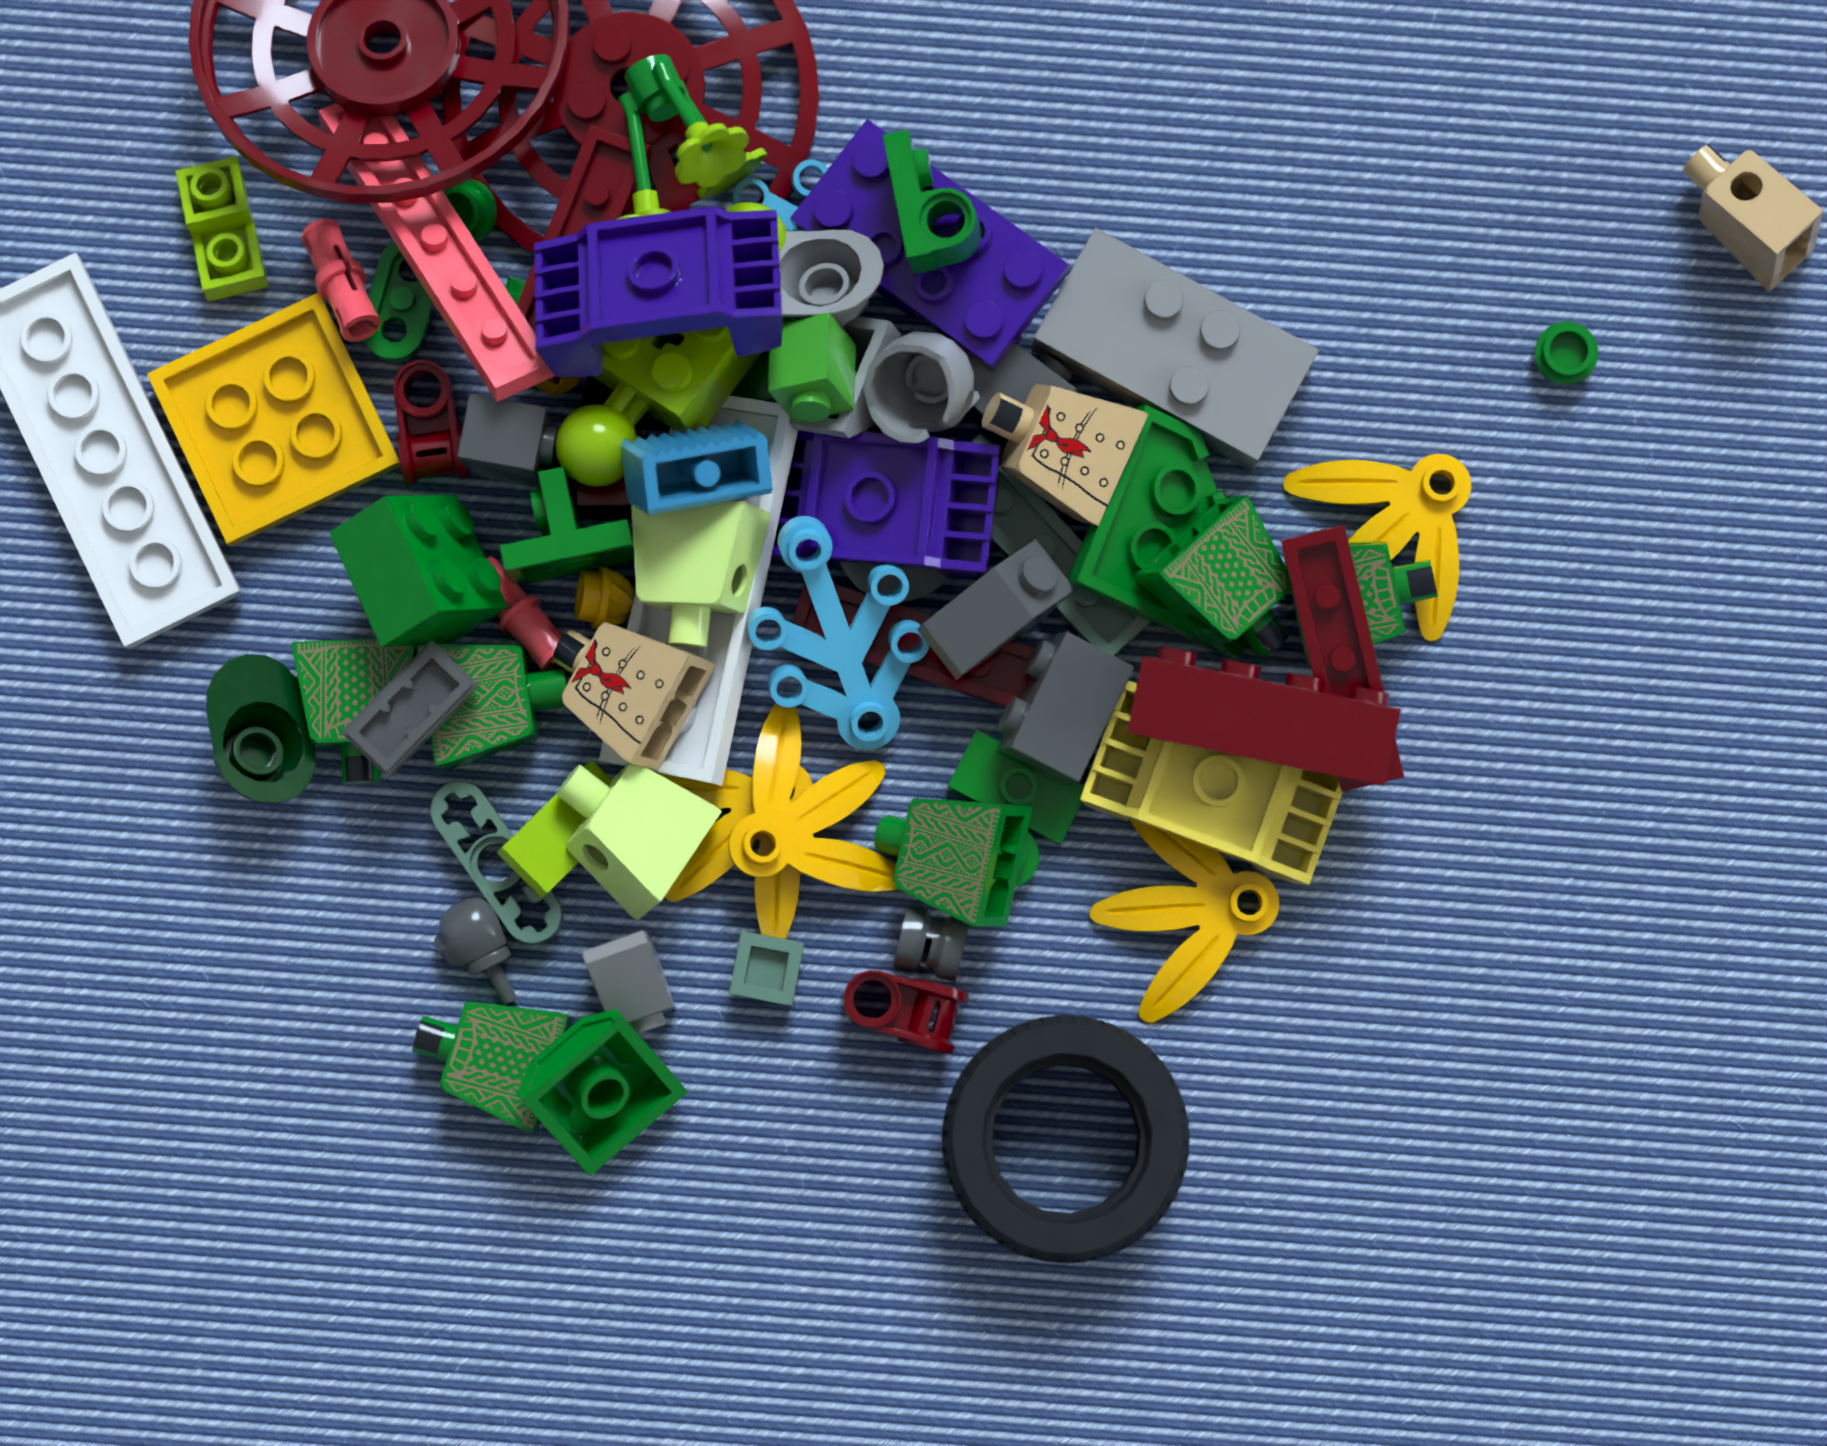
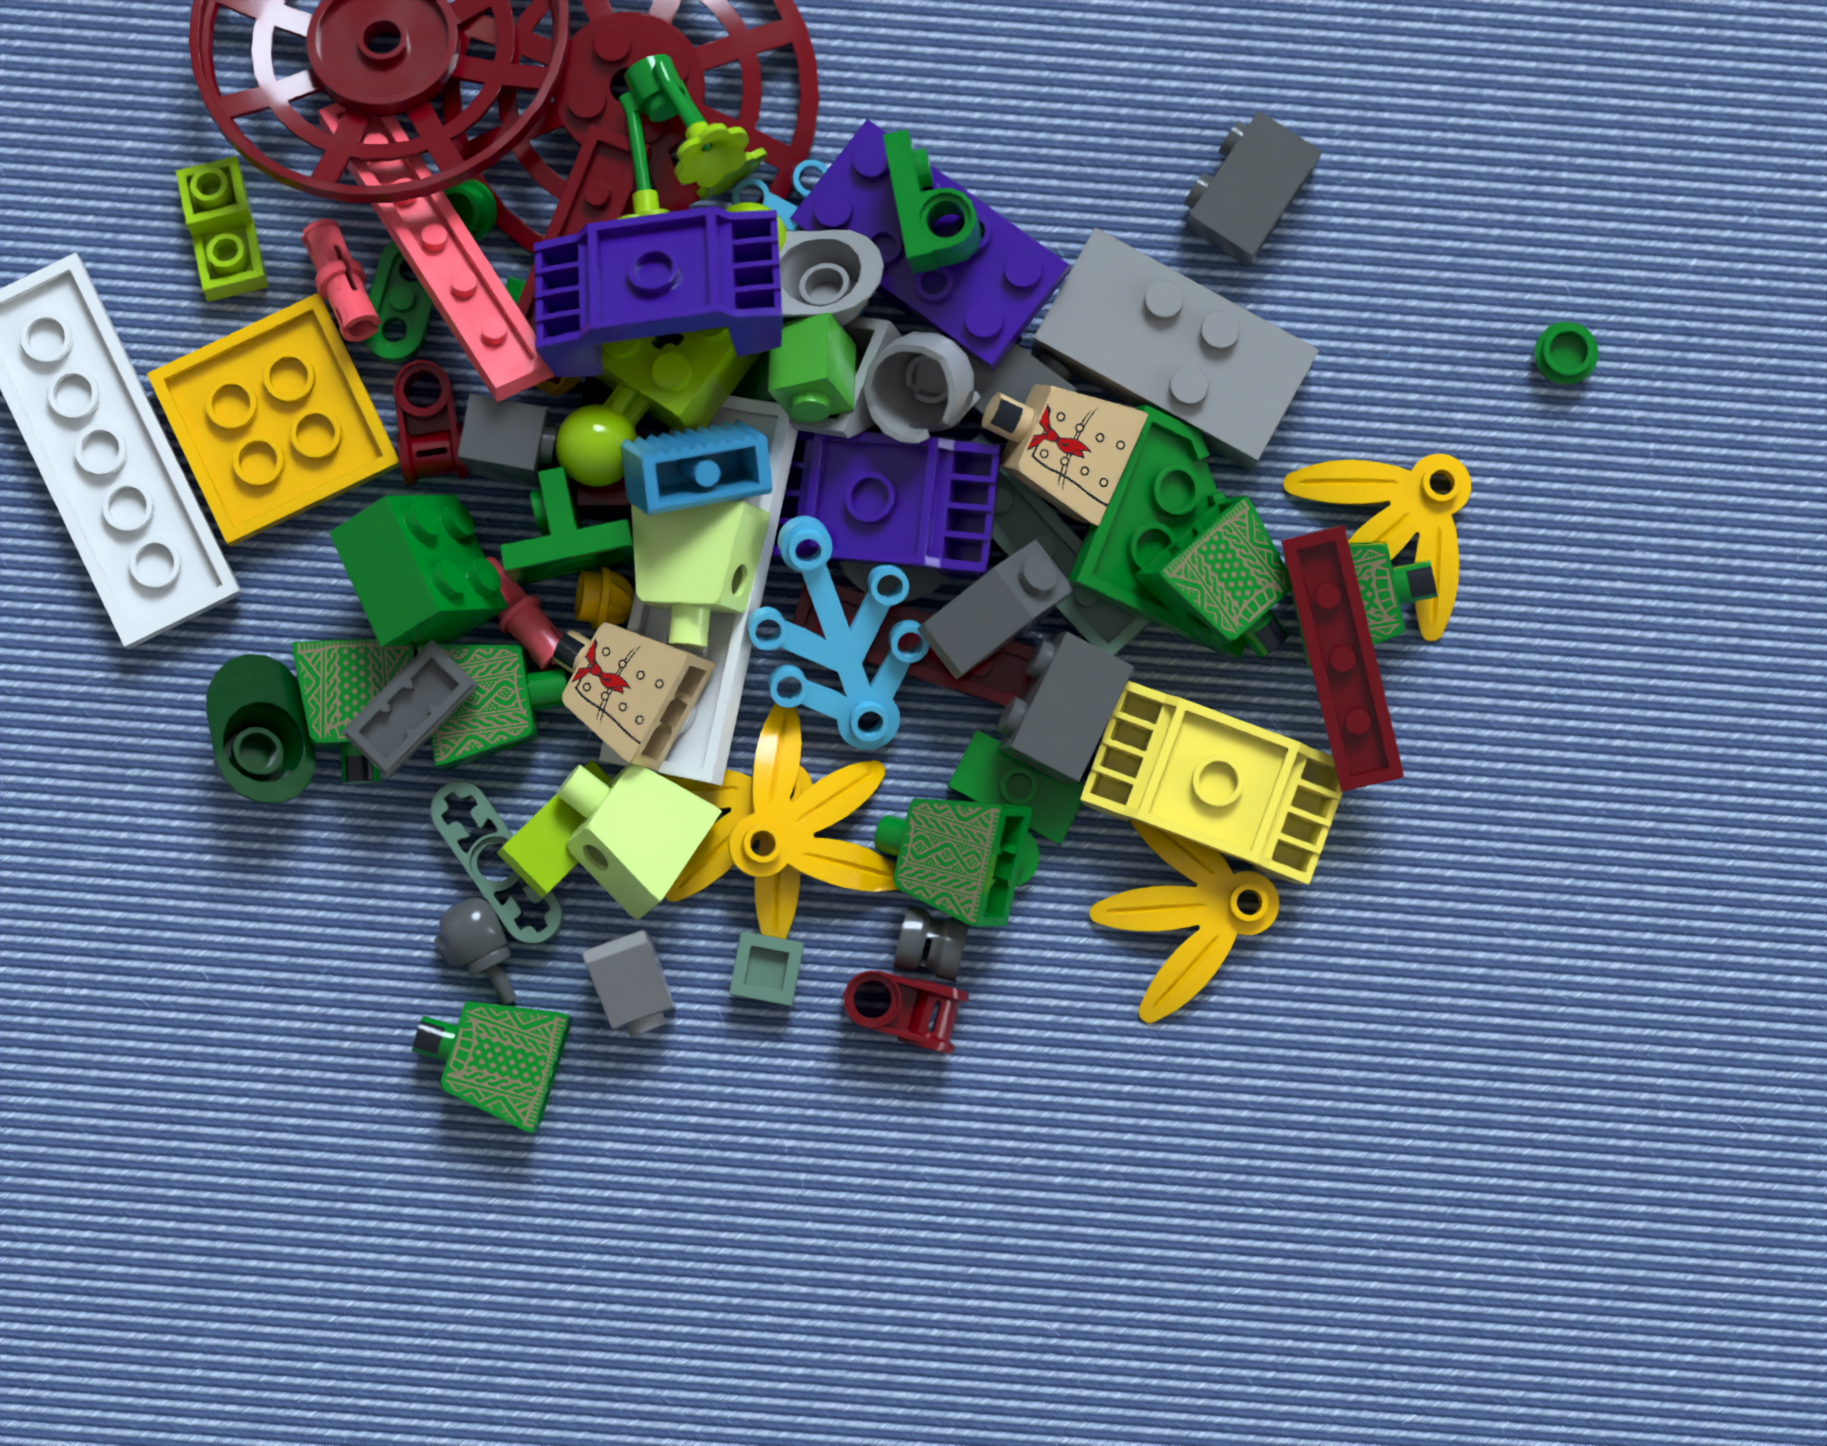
(598, 1088): green slope -> none
(1159, 1151): black tyre -> none
(1252, 187): none -> dark grey brick
(1264, 719): dark red brick -> none
(1755, 213): tan torso -> none

